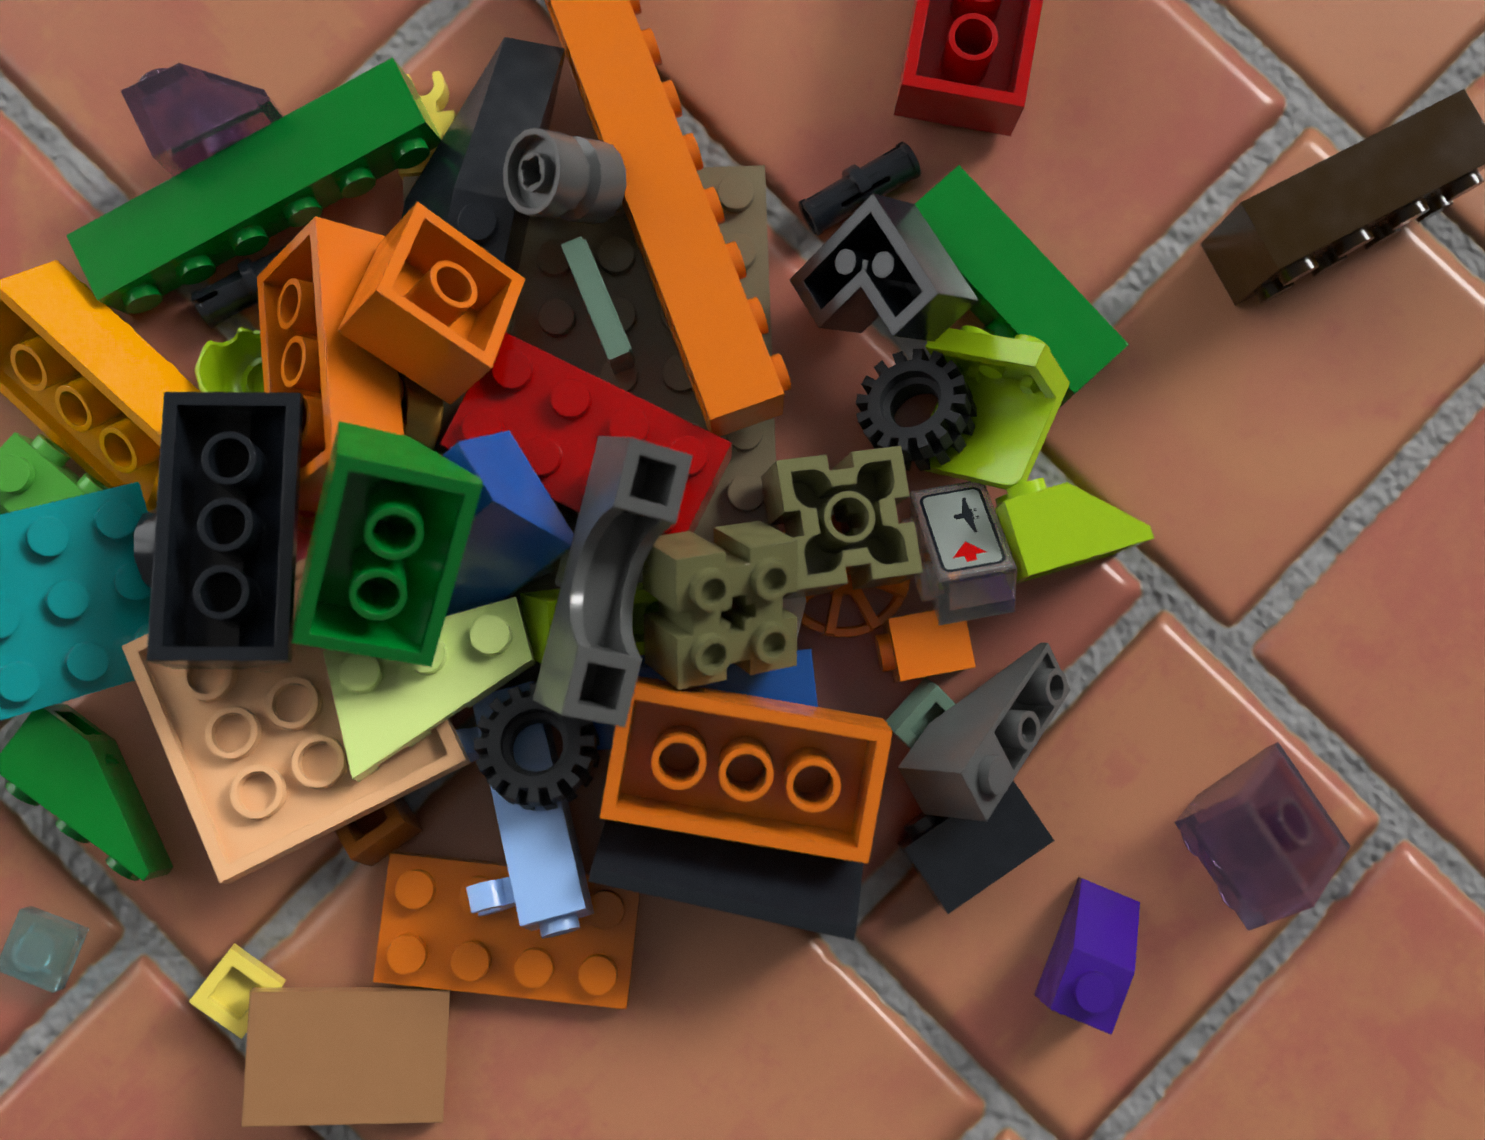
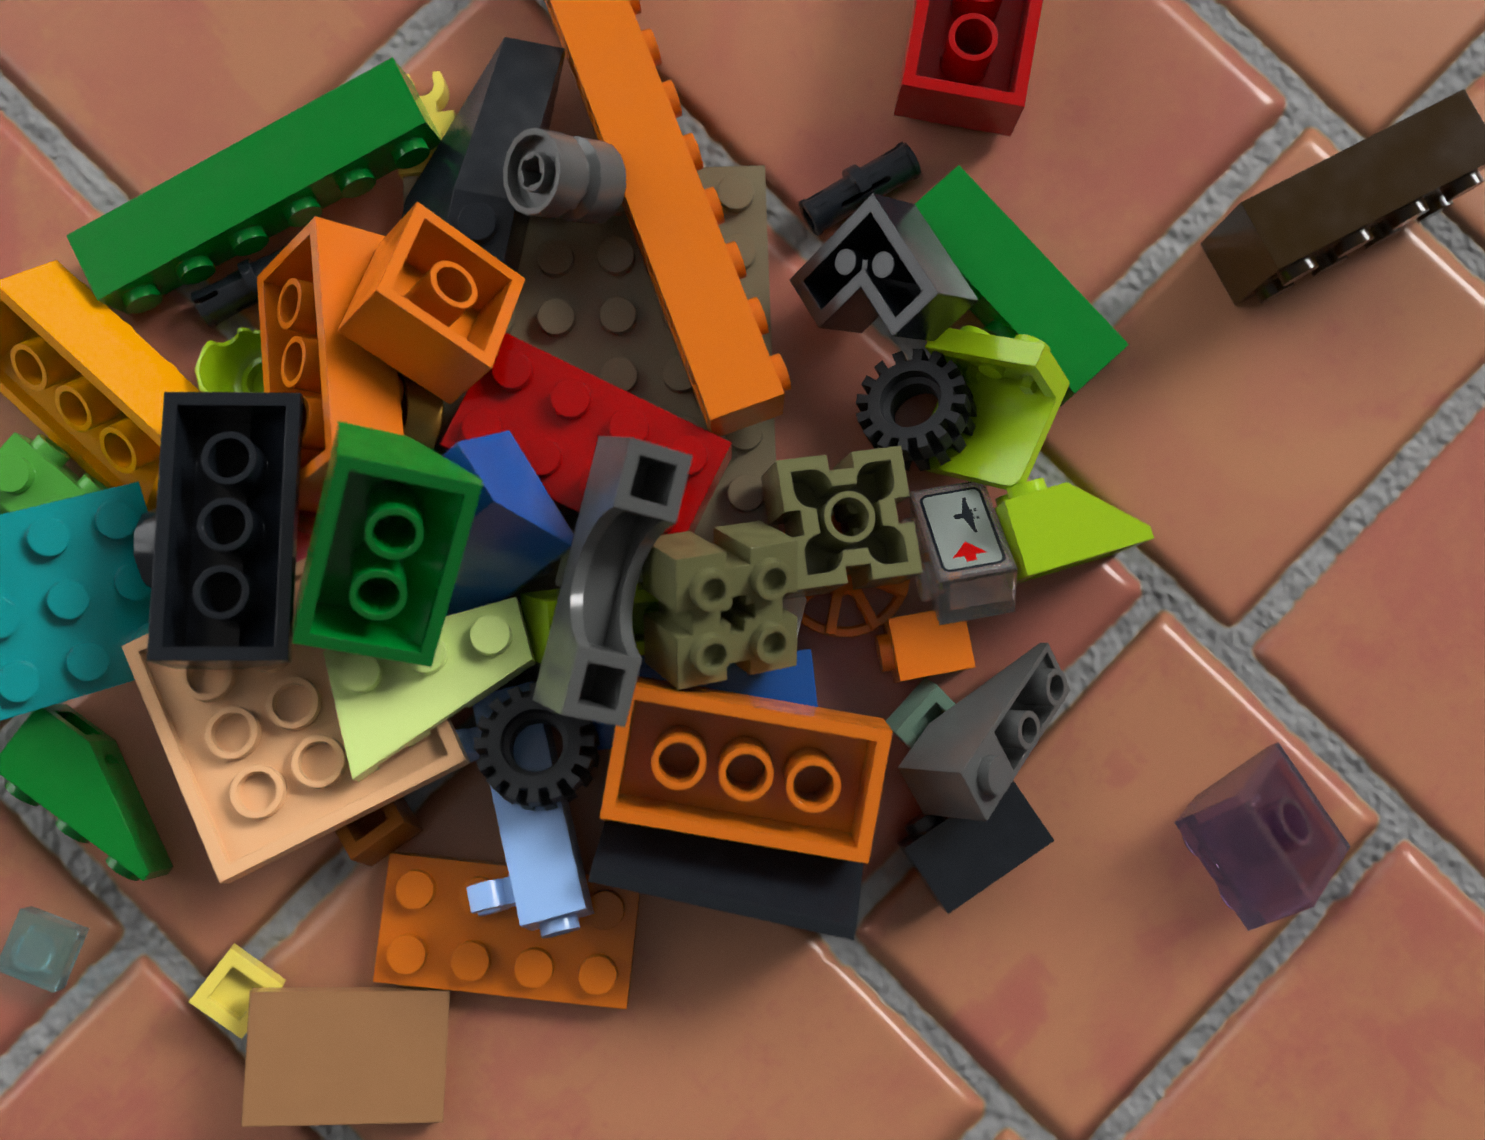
(195, 113): clear purple slope -> none
(599, 305): sand green tile -> none
(1092, 957): dark purple slope -> none

